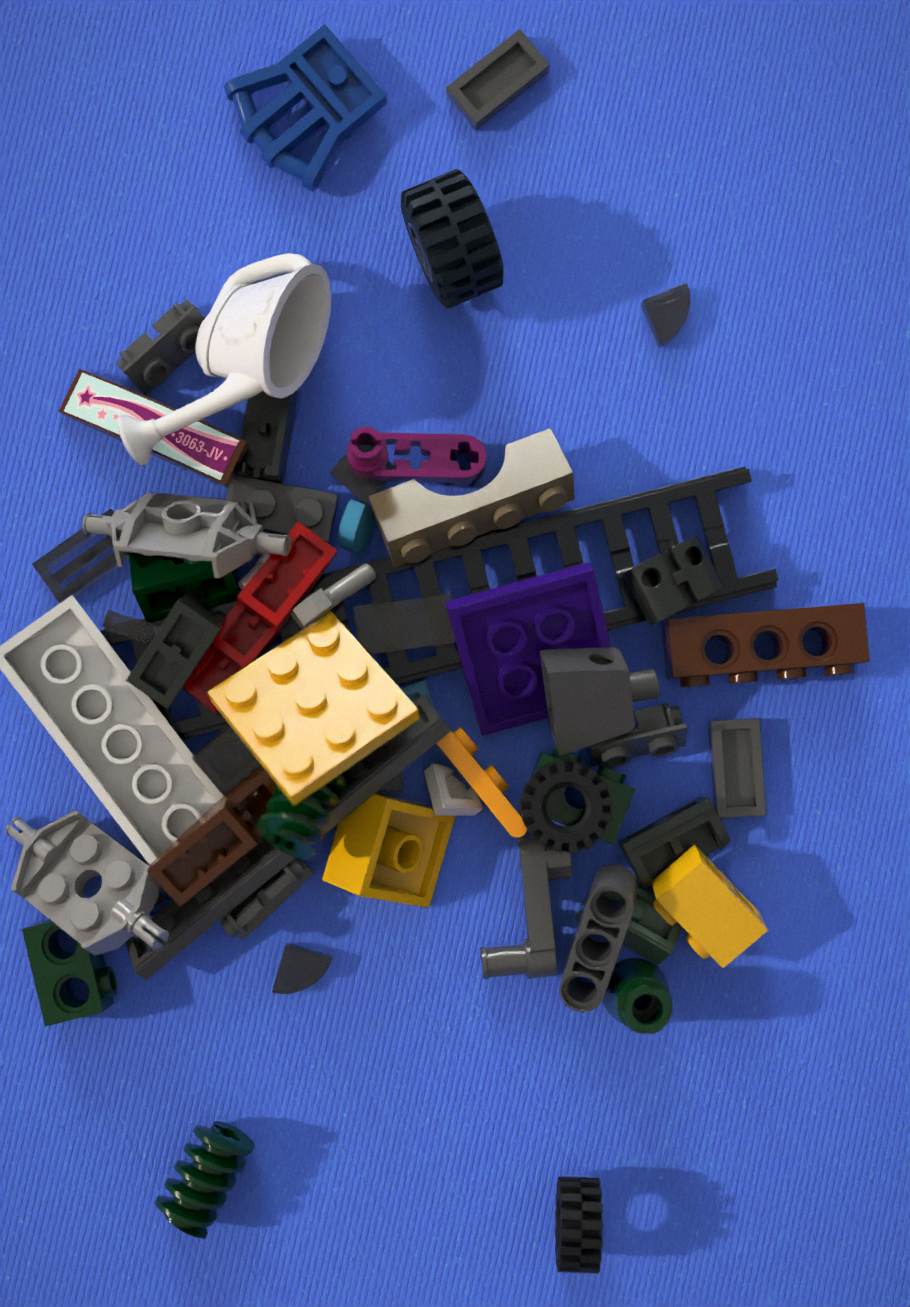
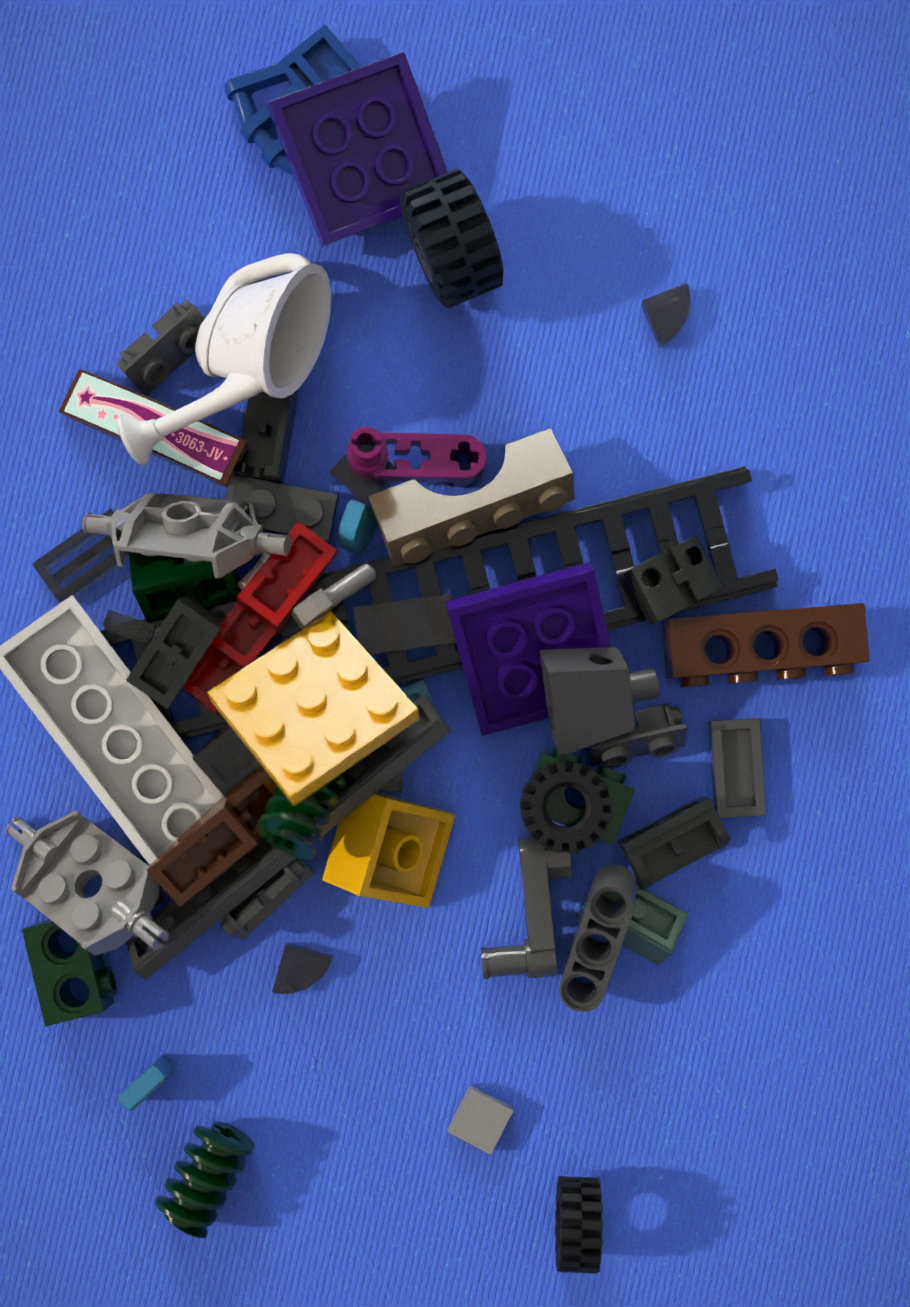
(146, 1083): none -> dark azure tile
(357, 146): none -> dark purple plate
(449, 794): white tile -> none
(480, 1119): none -> light grey tile
(486, 782): light orange hinge -> none
(497, 79): dark grey tile -> none
(629, 981): dark green plant -> none
(707, 907): yellow brick -> none

